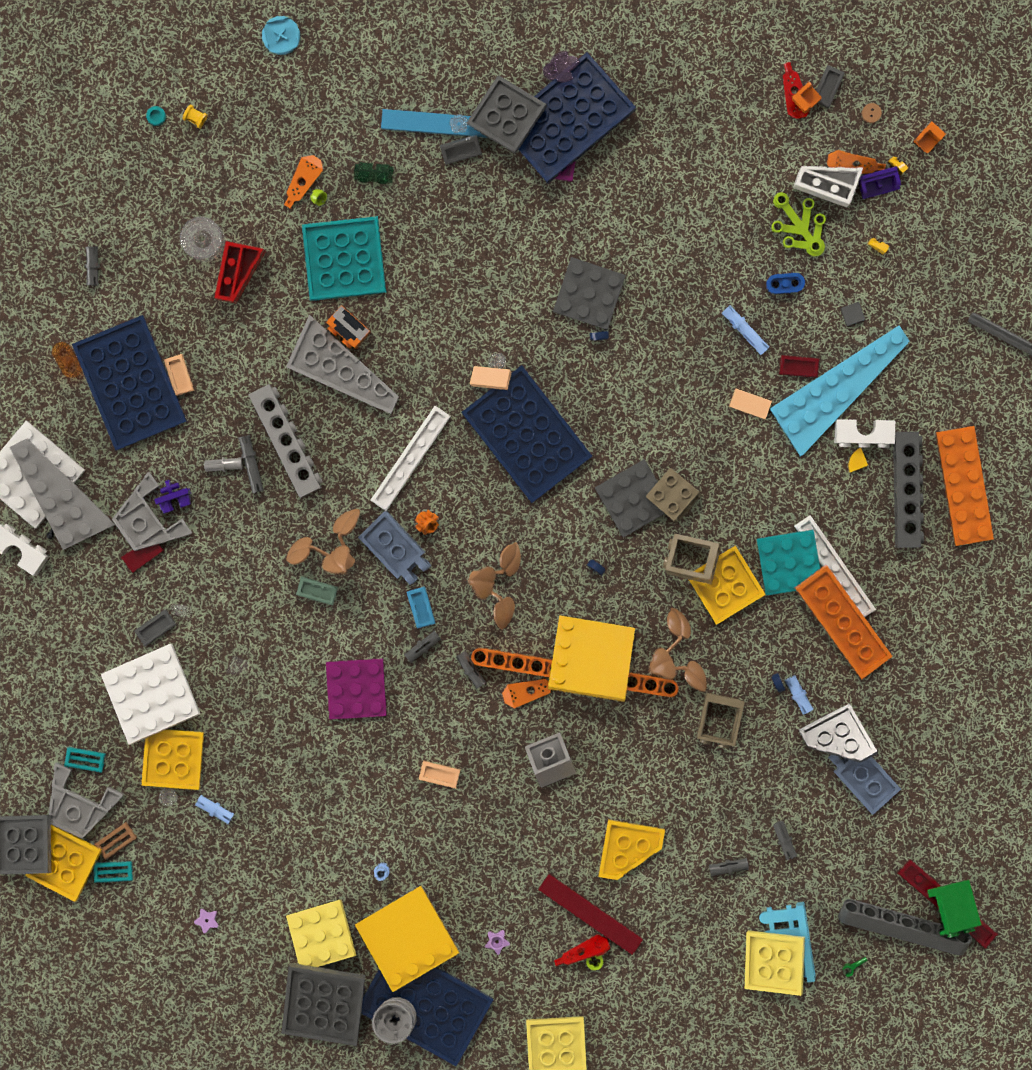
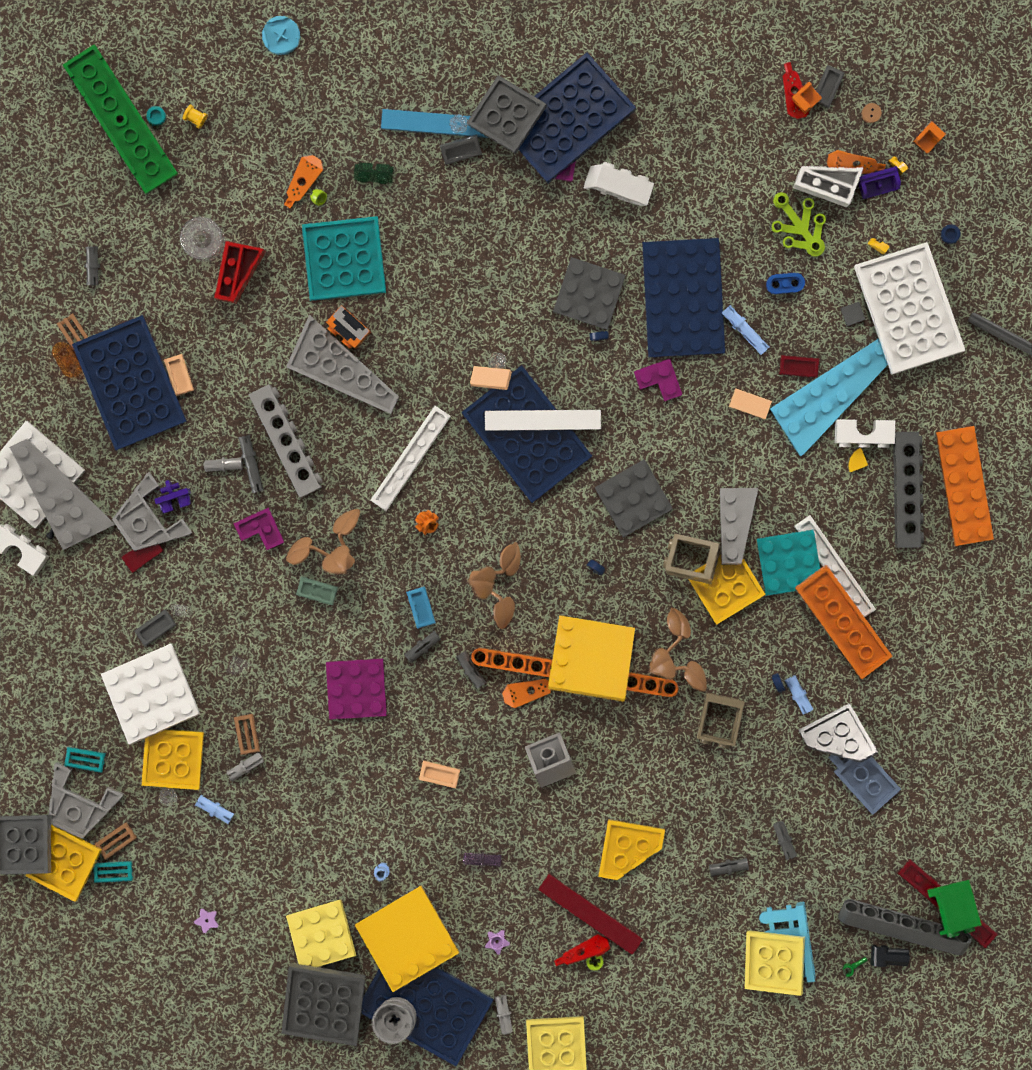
(66, 320): none -> medium nougat tile
(130, 137): none -> green piece
(245, 766): none -> light grey axle
(255, 738): none -> medium nougat tile
(261, 523): none -> magenta plate
(394, 547): sand blue tile -> none
(482, 859): none -> clear purple axle
(503, 1014): none -> light grey axle
(543, 420): none -> white tile
(560, 67): clear purple plate -> none
(619, 184): none -> white wedge
(661, 374): none -> magenta plate
(673, 495): dark tan bracket -> none
(683, 297): none -> dark blue plate
(735, 521): none -> light grey wing
(886, 956): none -> black piece
(909, 308): none -> white plate
(950, 234): none -> dark blue tile

